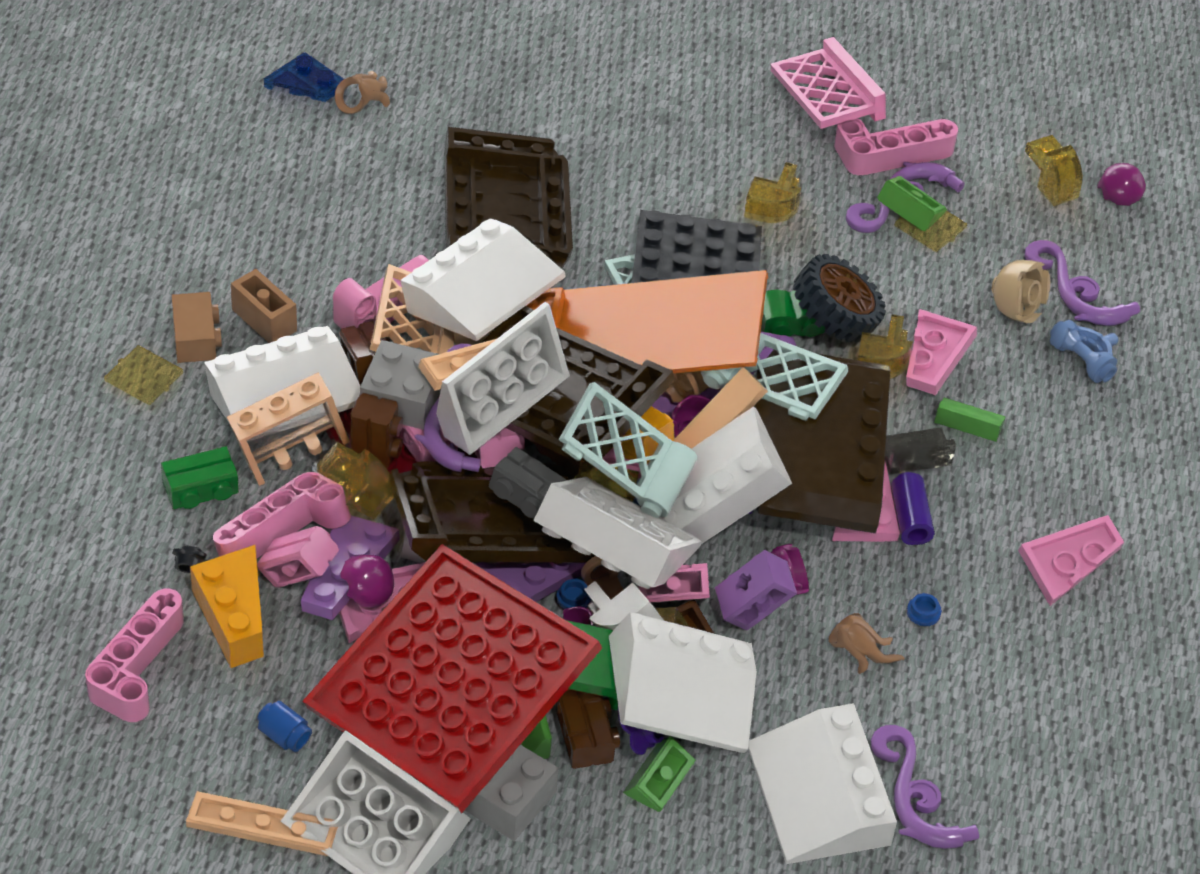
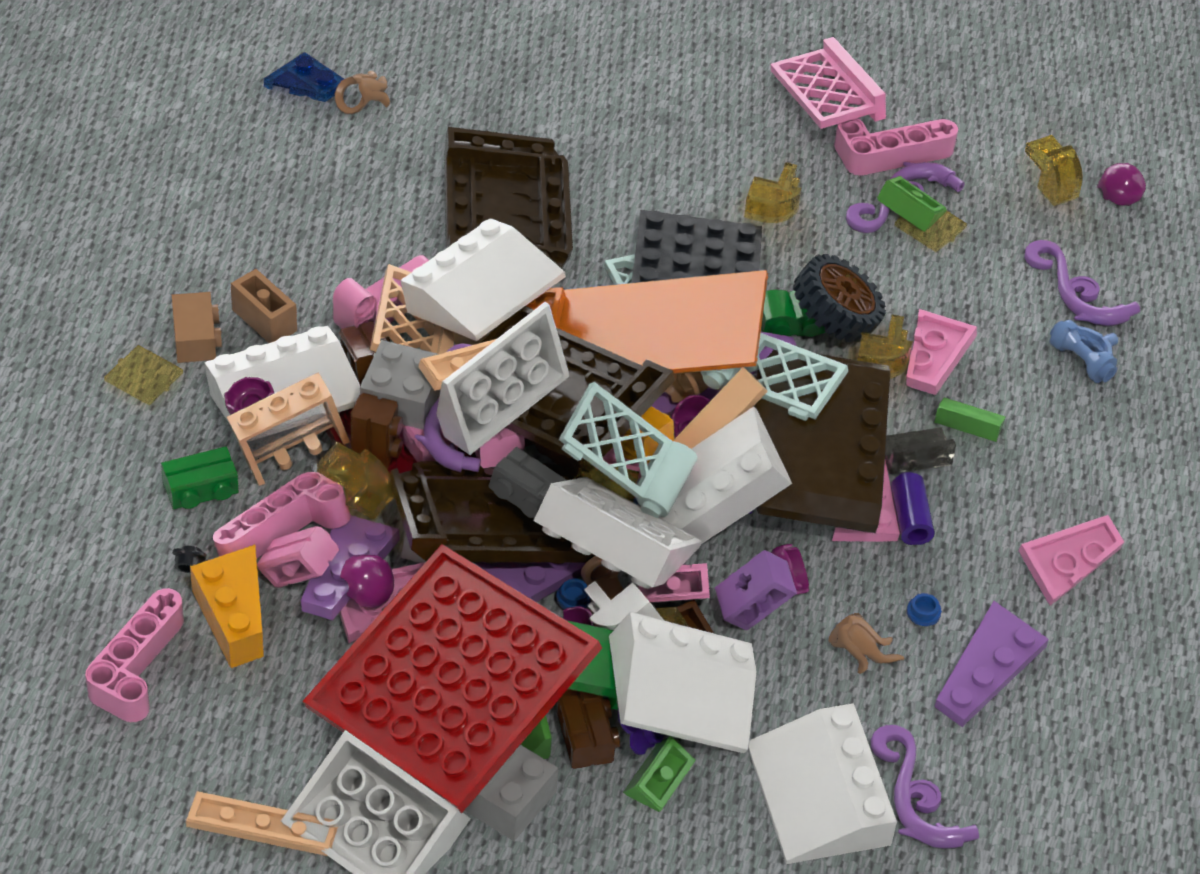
(246, 392): none -> magenta hair
(284, 726): blue brick -> none
(990, 661): none -> medium lavender wing
(1020, 286): tan cylinder -> none

